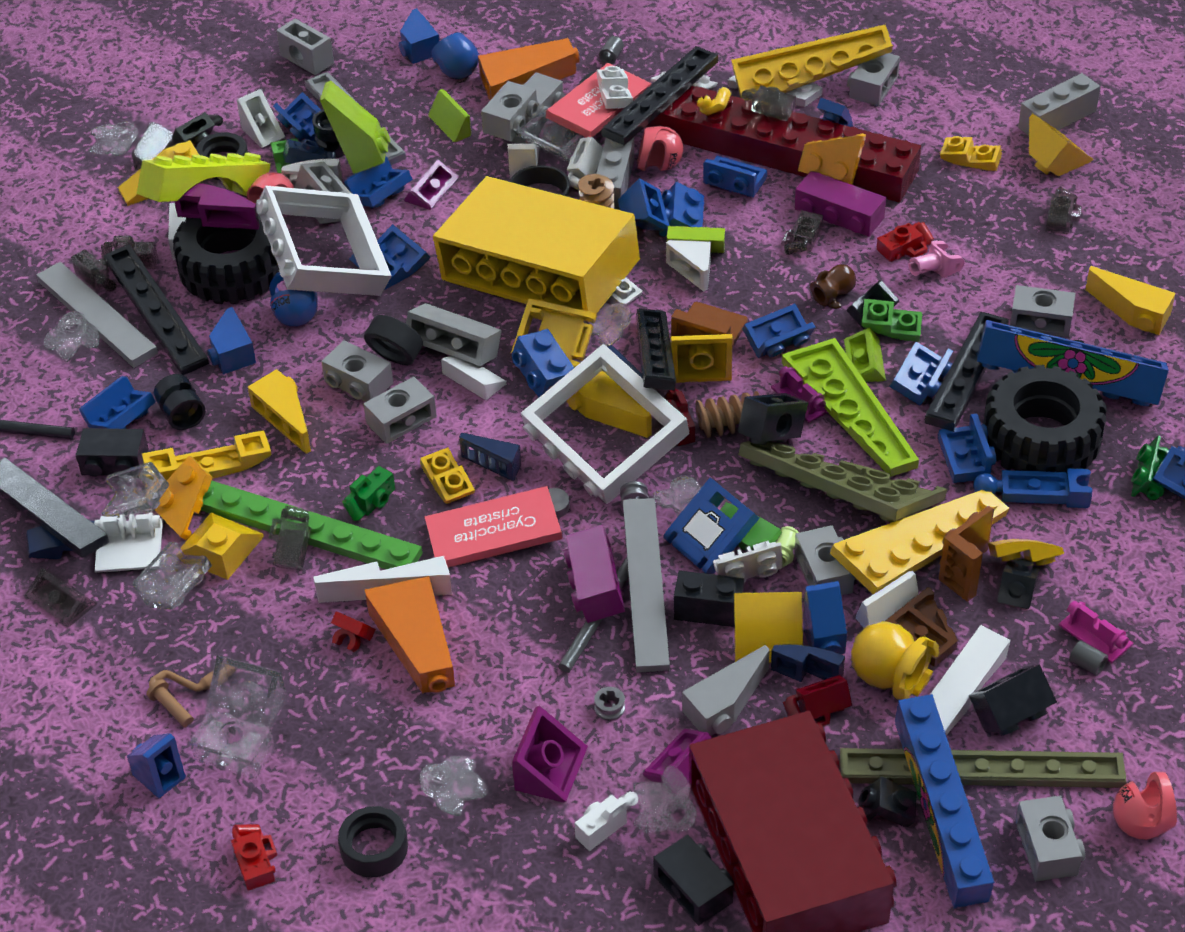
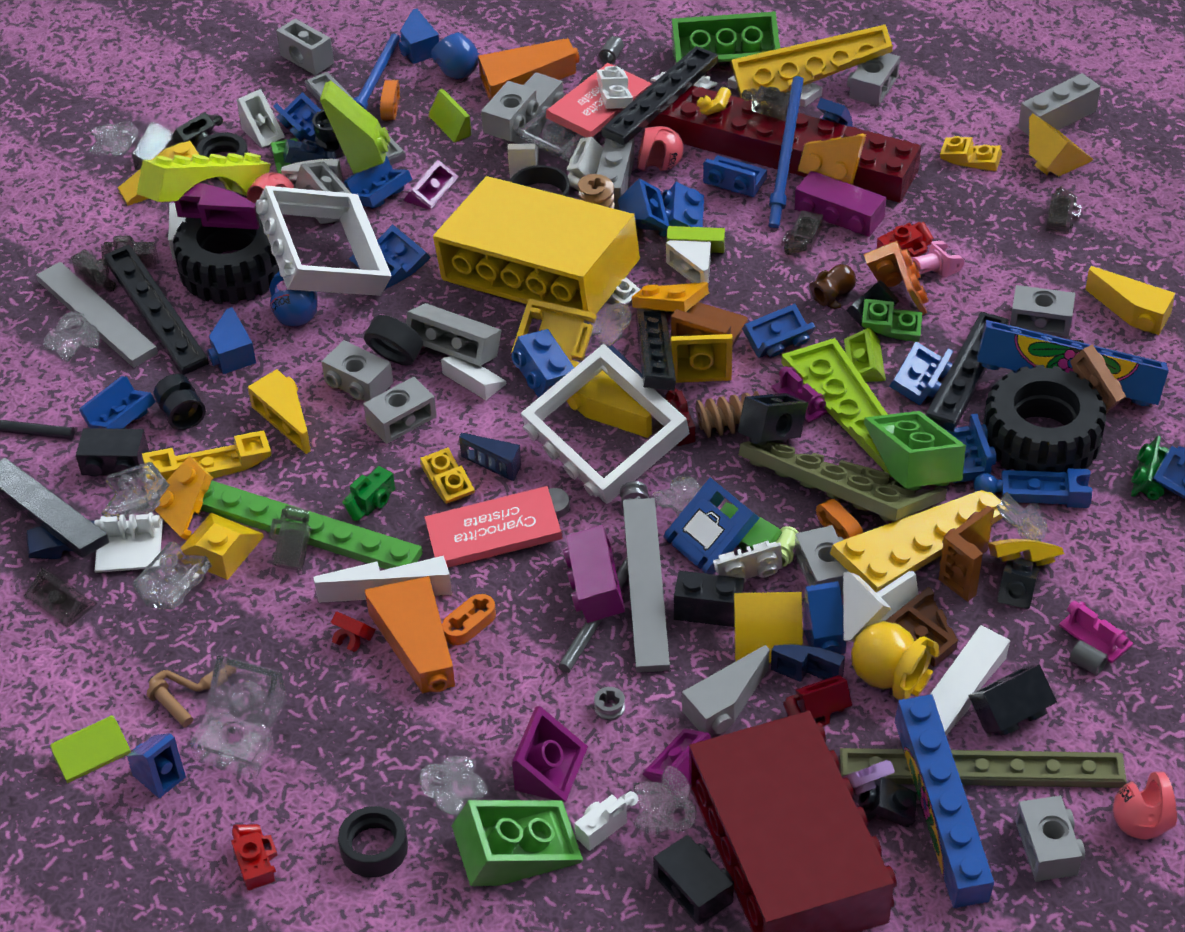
(90, 749): none -> lime slope
(377, 71): none -> blue bar
(389, 99): none -> orange beam
(471, 621): none -> orange beam
(514, 840): none -> bright green slope
(670, 296): none -> light orange wing
(726, 35): none -> bright green slope
(778, 198): none -> blue bar
(834, 514): none -> orange beam
(861, 606): none -> white slope
(864, 779): none -> lavender plate
(895, 265): none -> orange bracket
(917, 449): none -> bright green slope
(1029, 520): none -> clear plate
(1092, 366): none -> nougat wing

